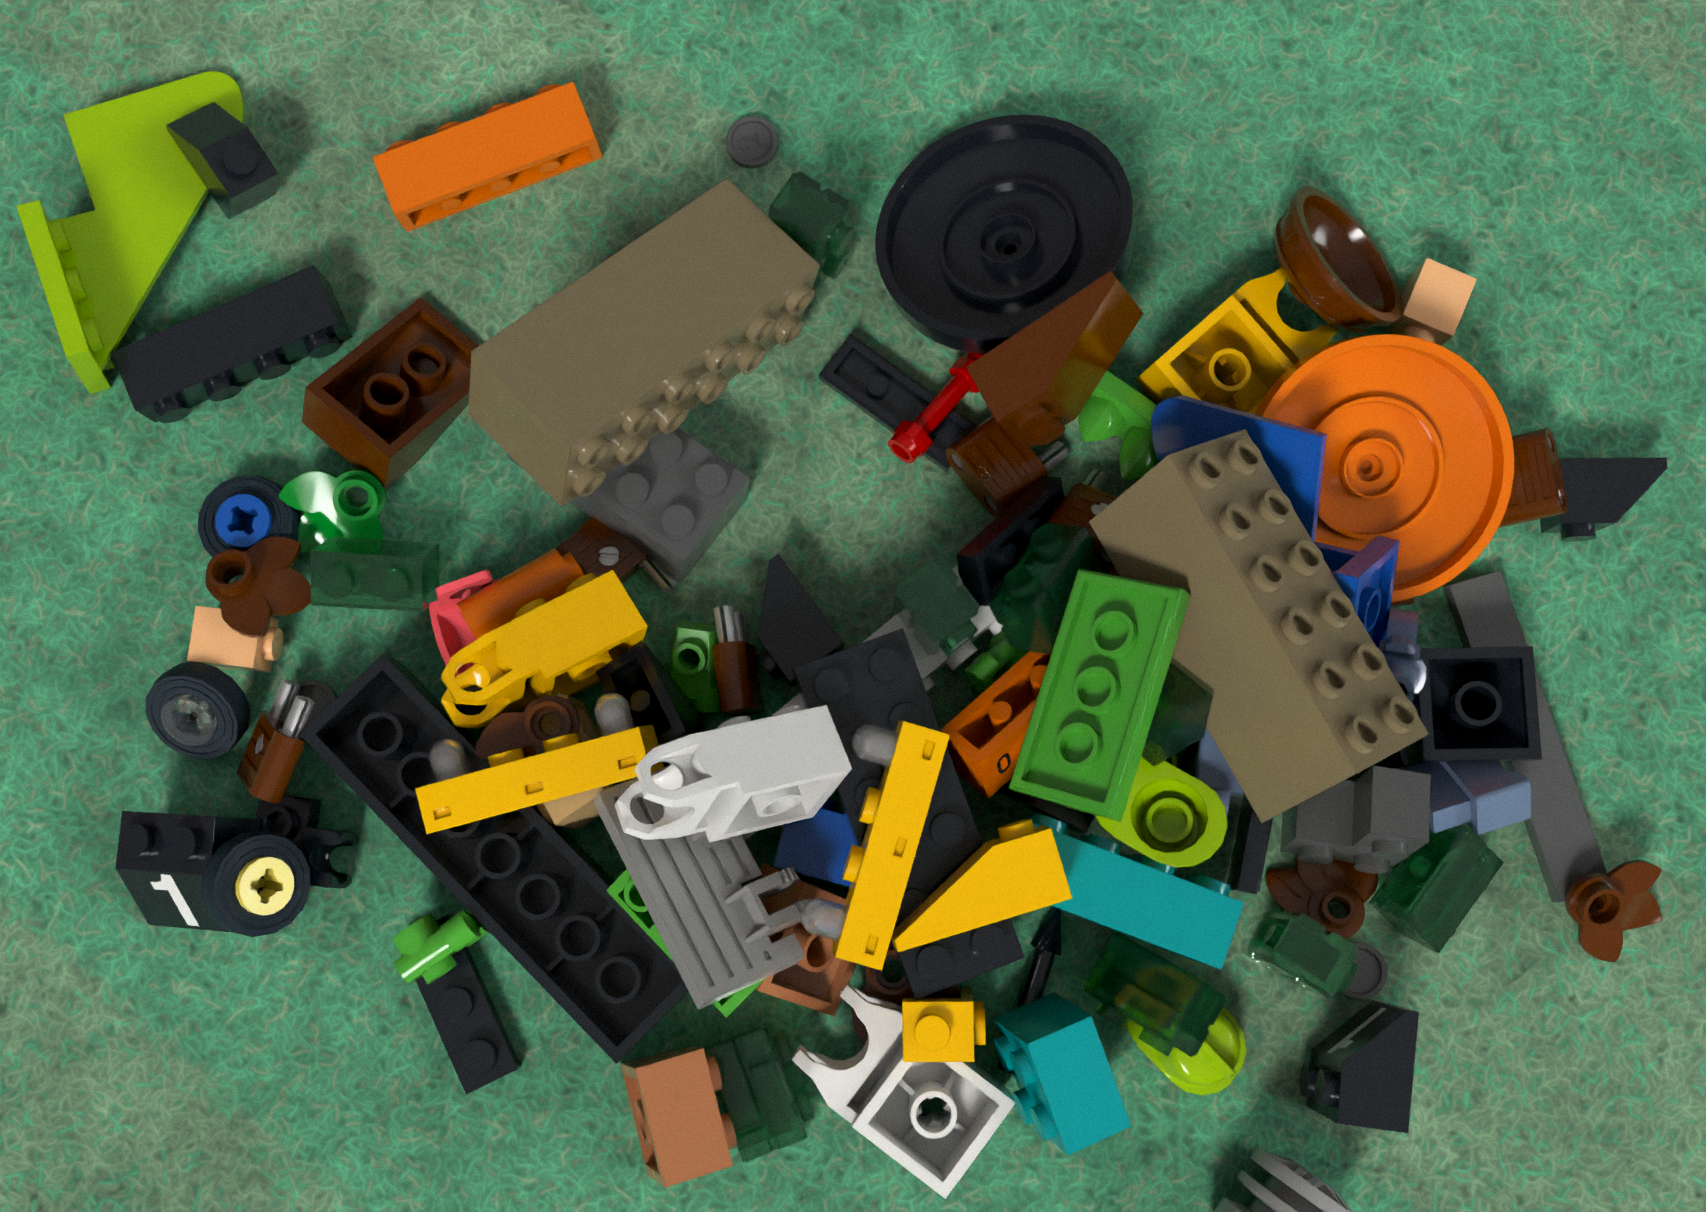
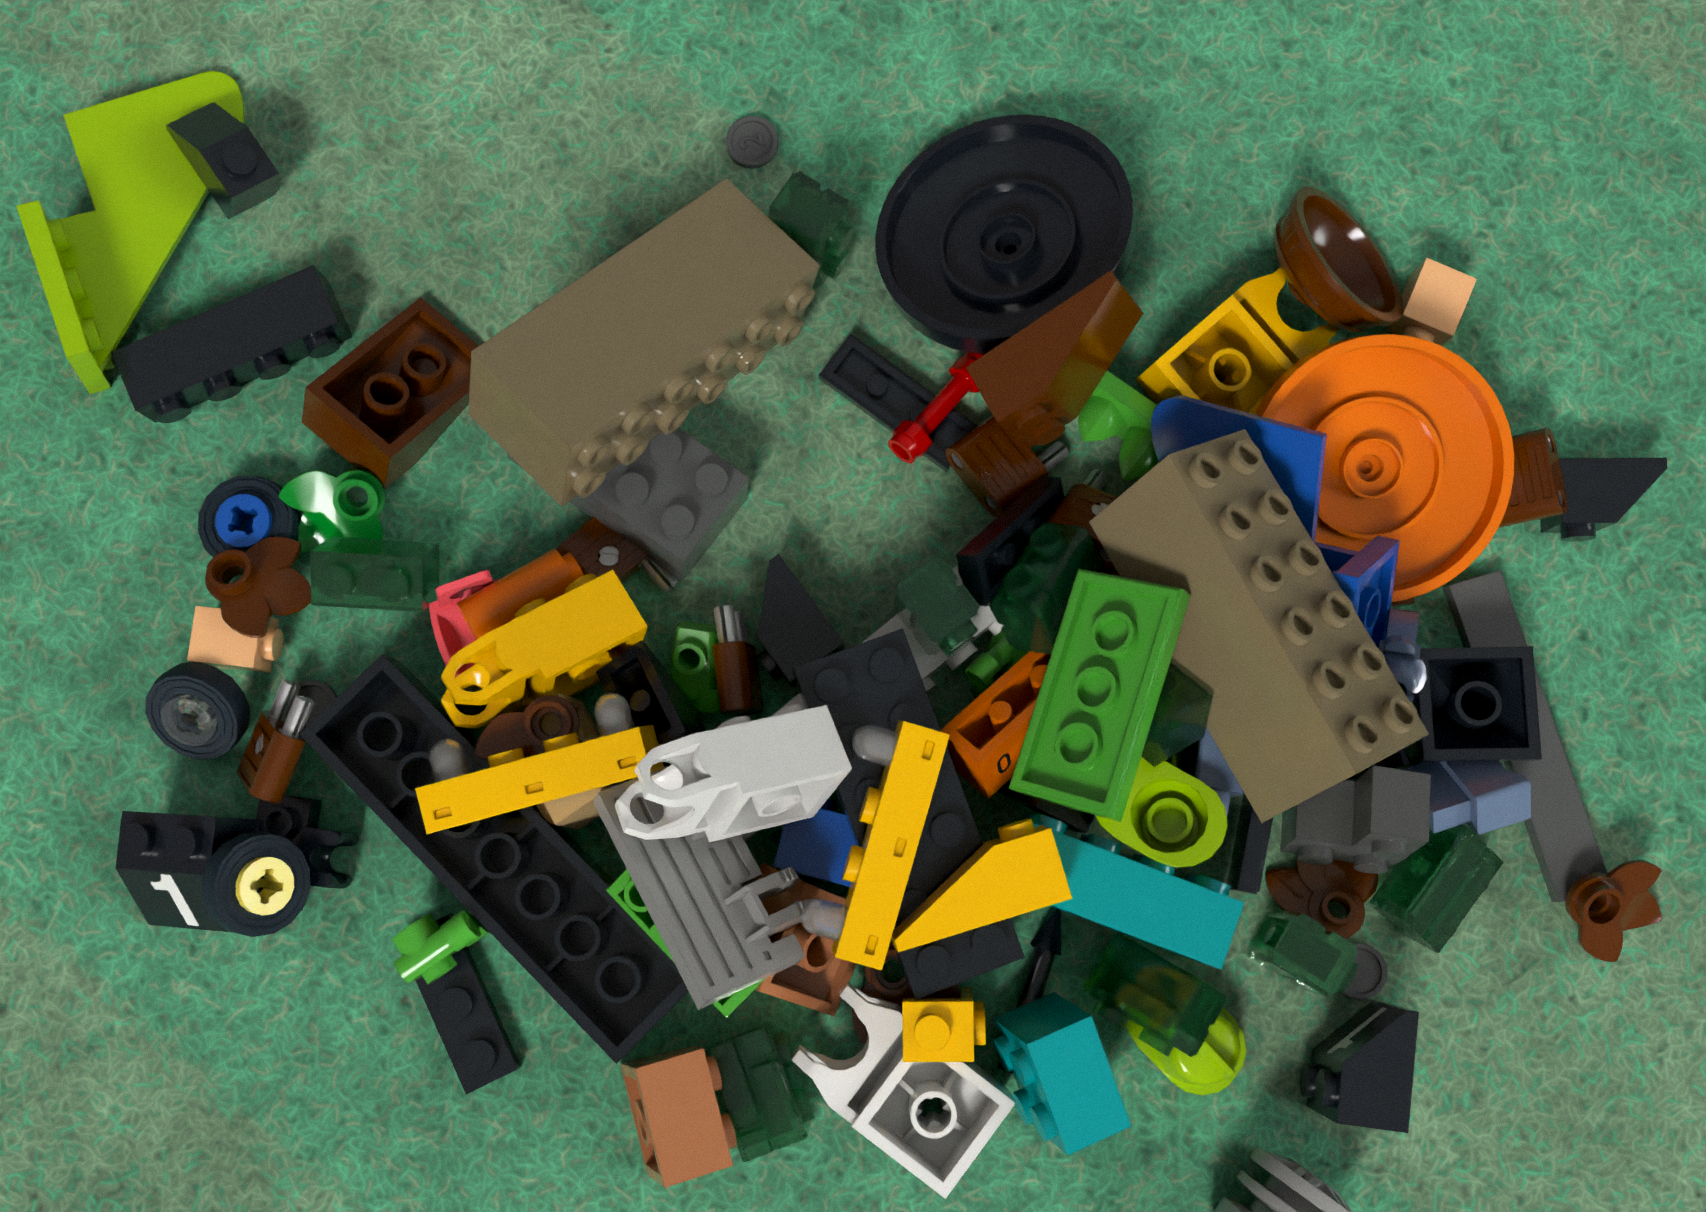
(487, 156): orange brick -> none

